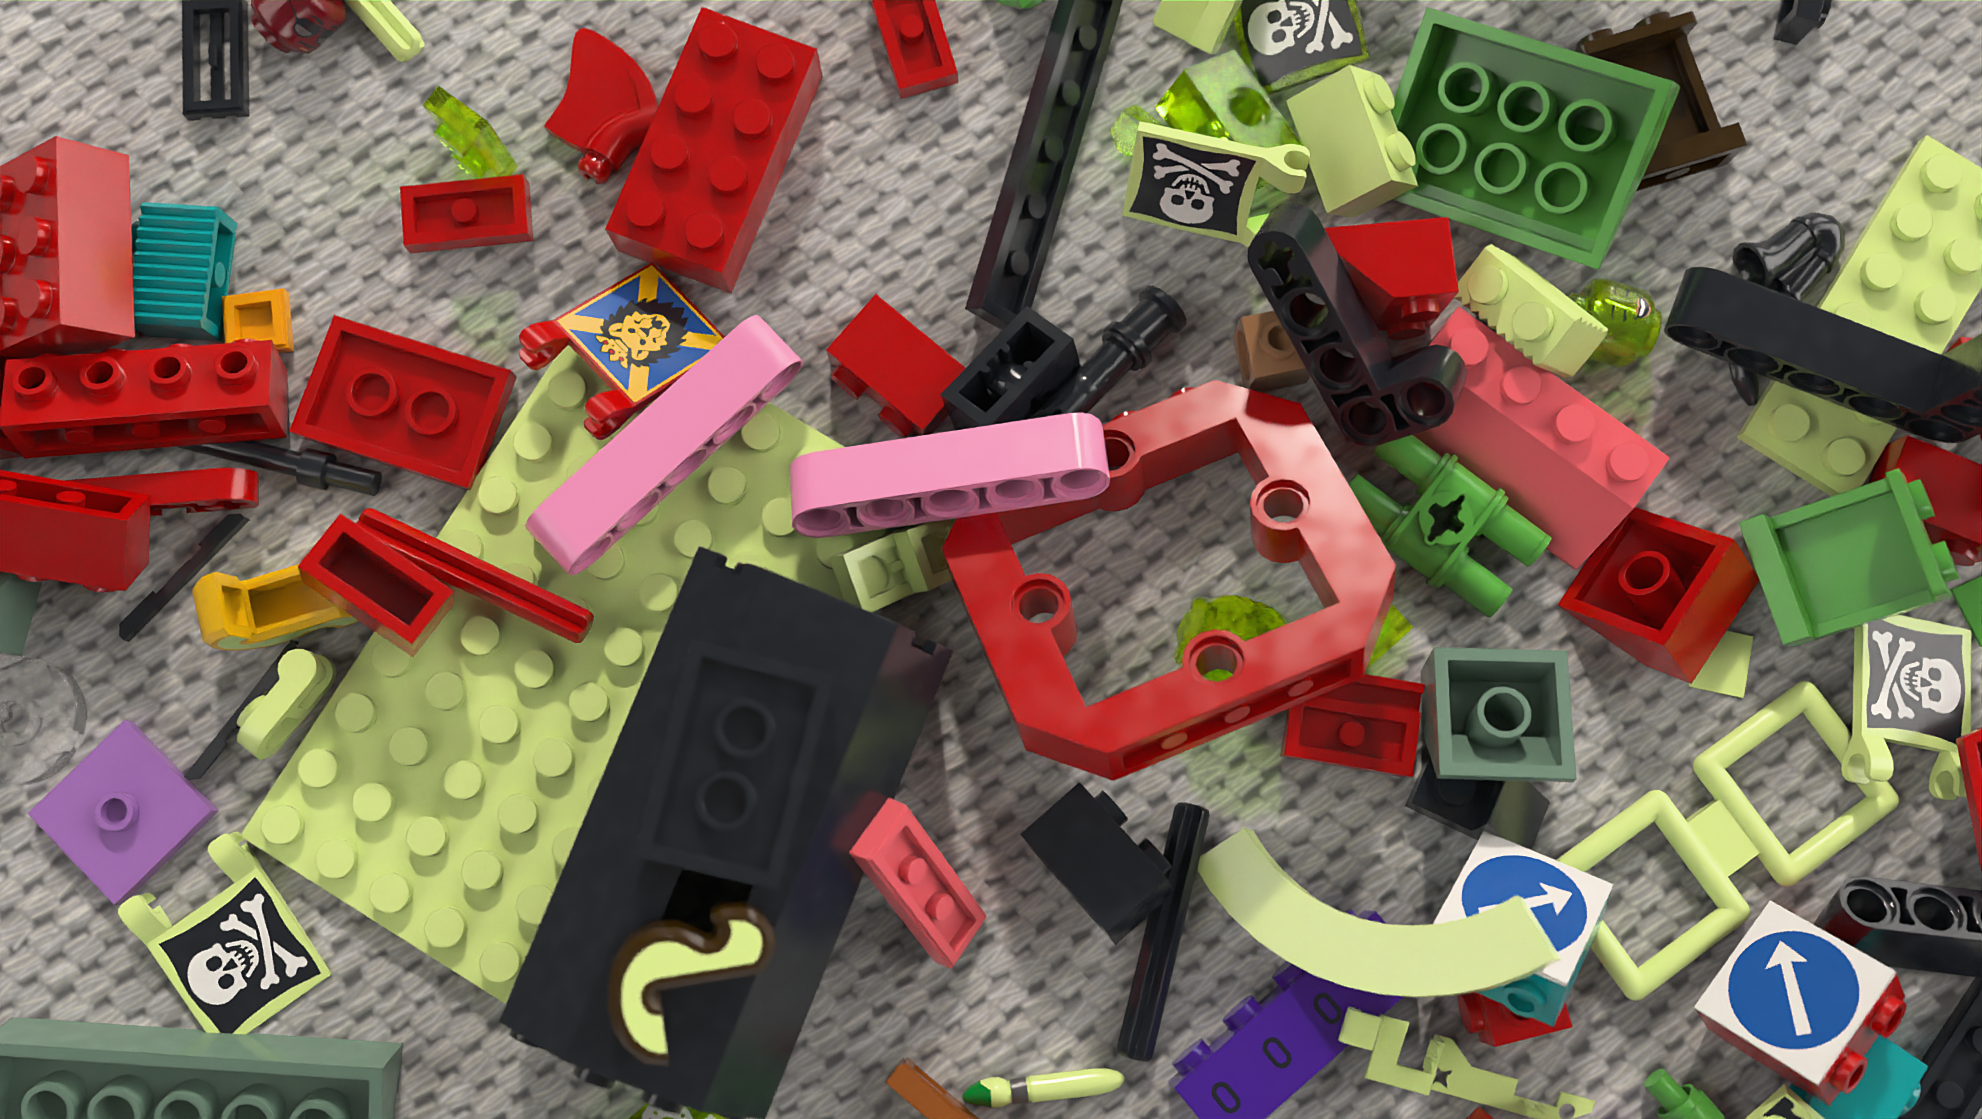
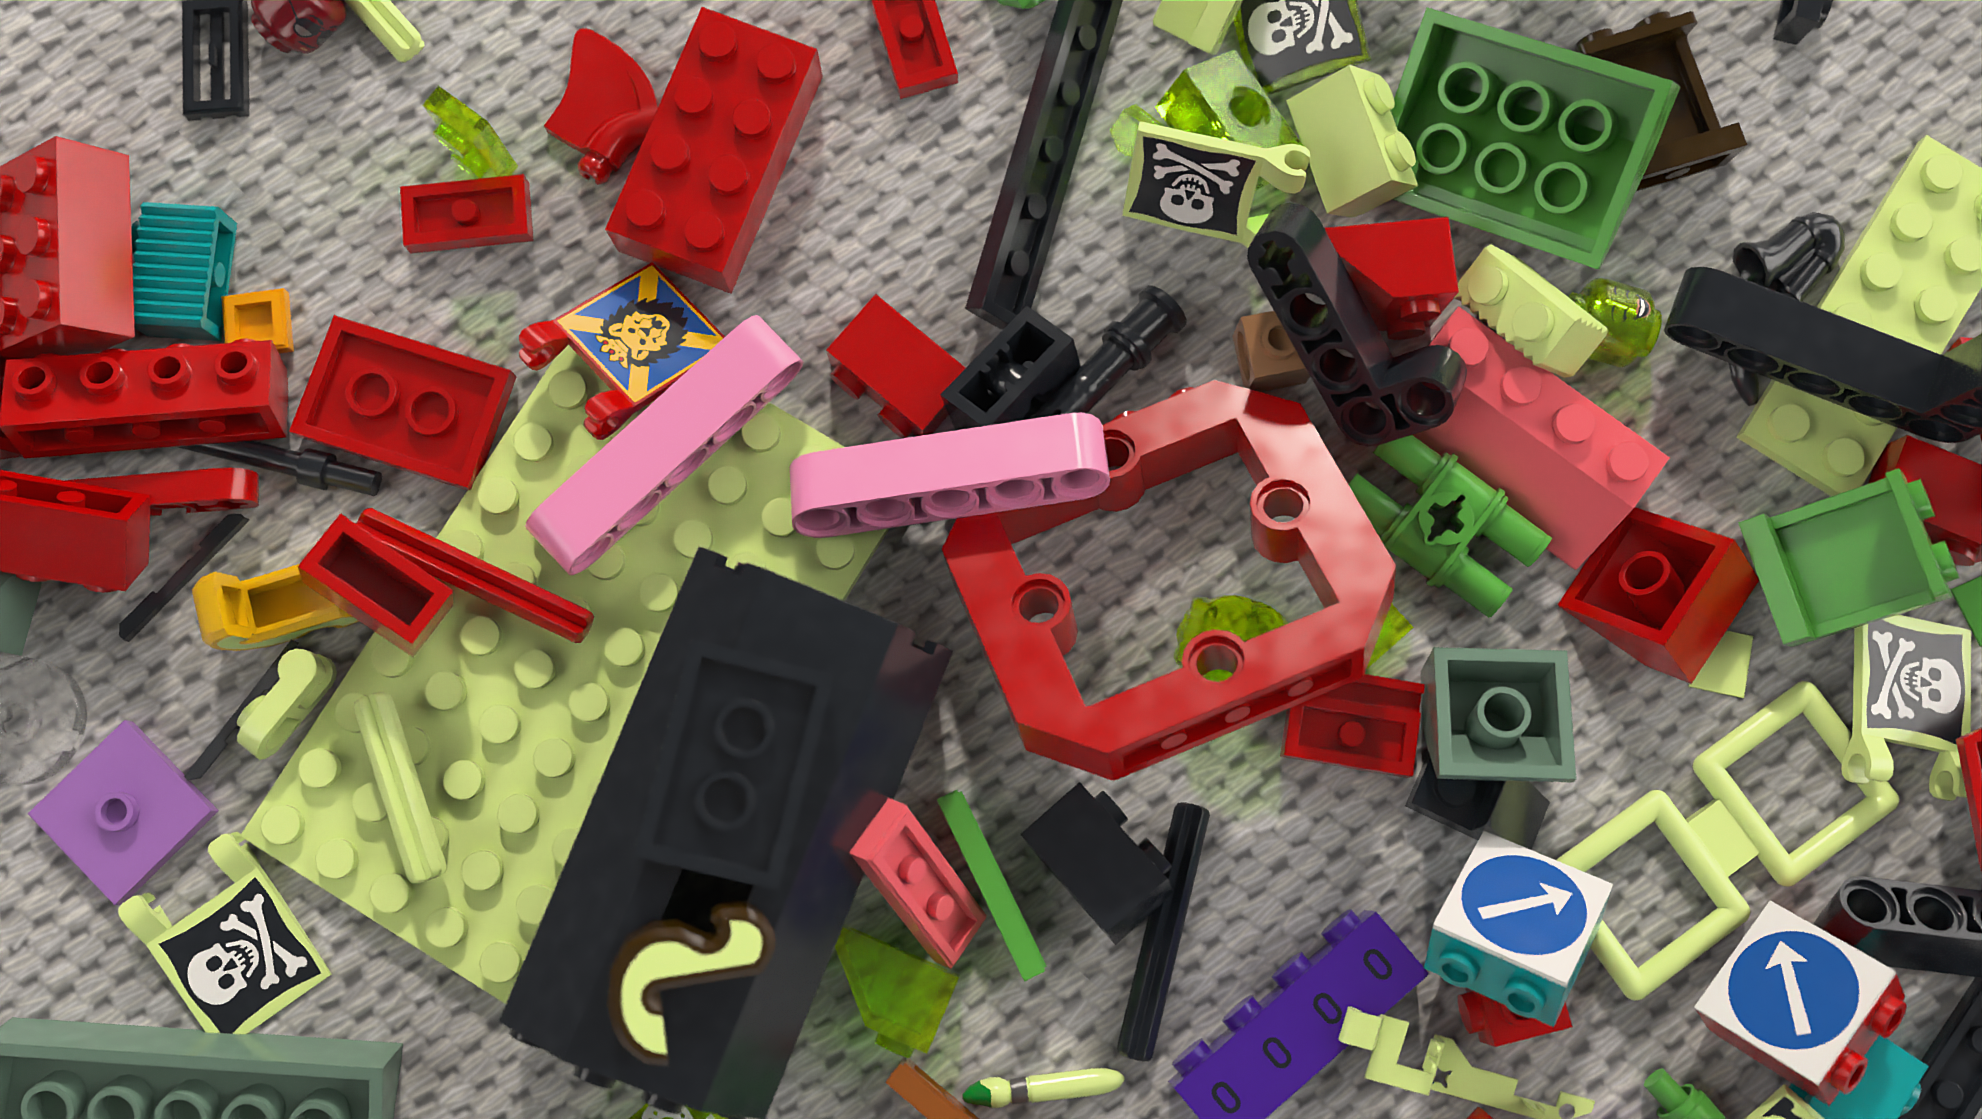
(400, 787): none -> yellowish green axle
(893, 565): yellowish green slope -> none
(895, 991): none -> clear neon green slope
(992, 885): none -> bright green tile
(1367, 954): yellowish green tile -> none

